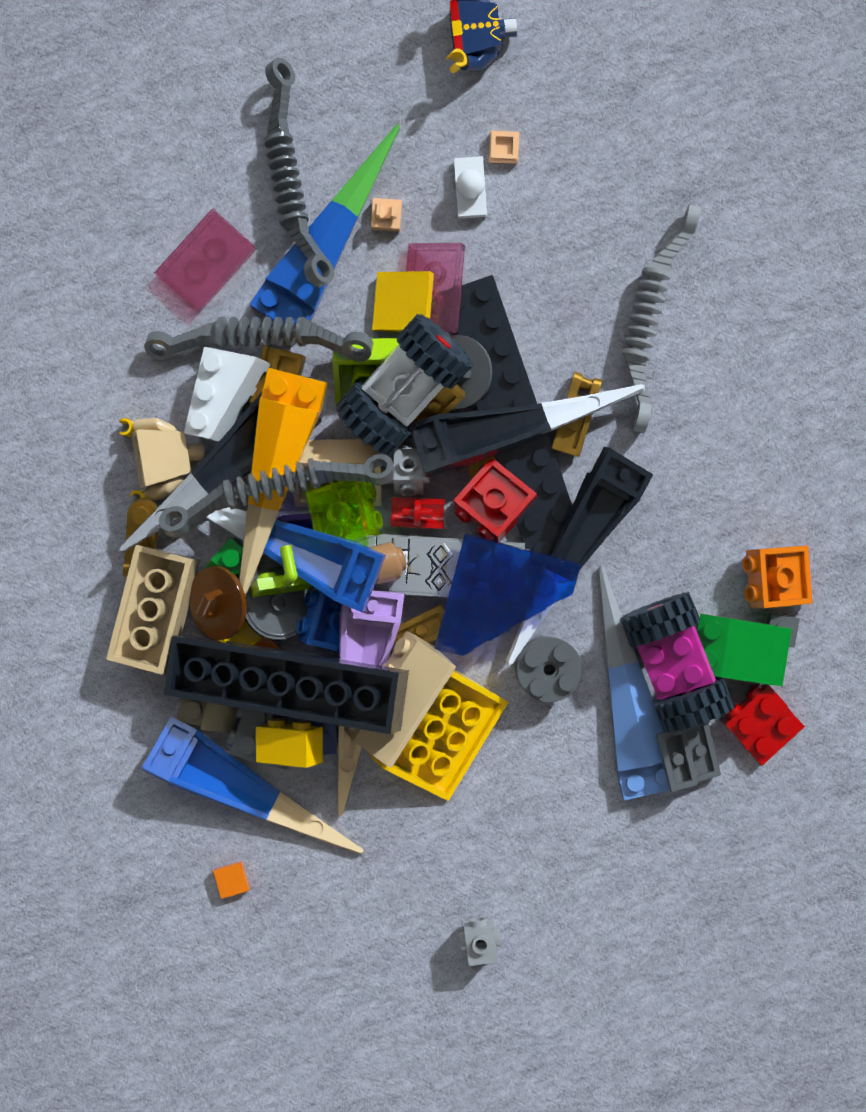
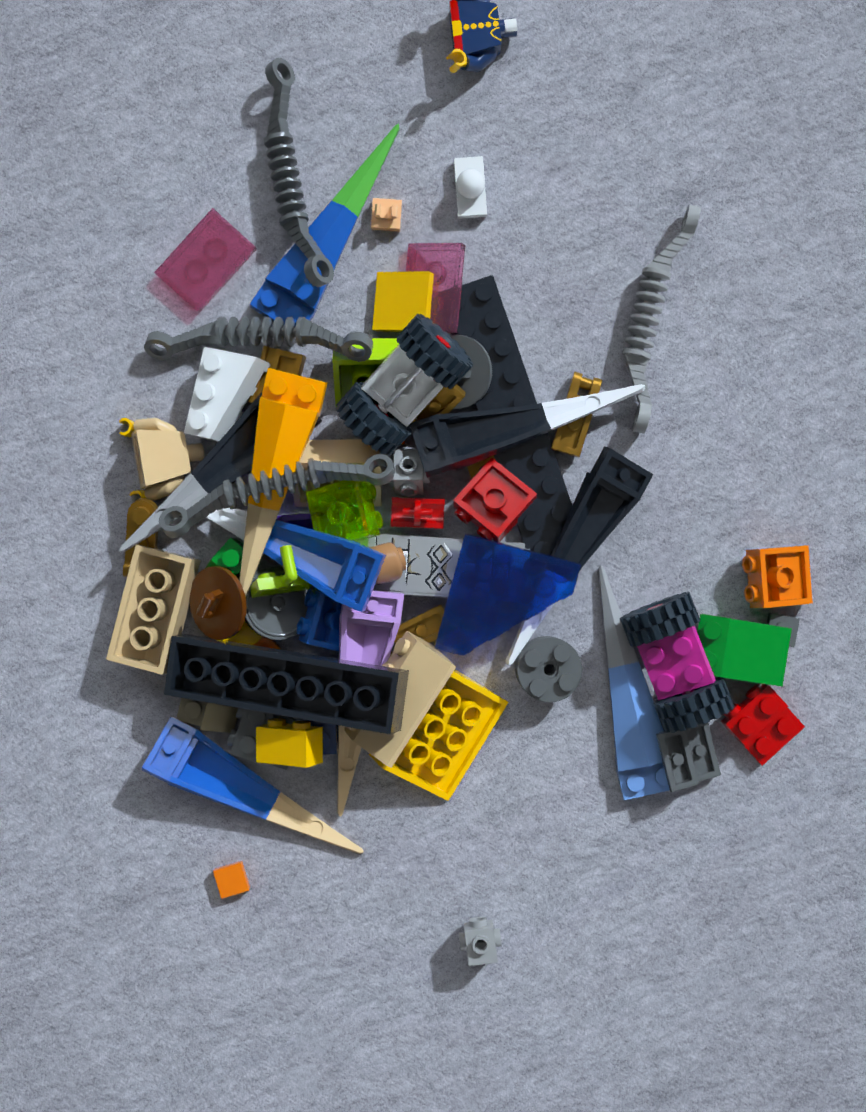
(503, 147): light nougat tile -> none

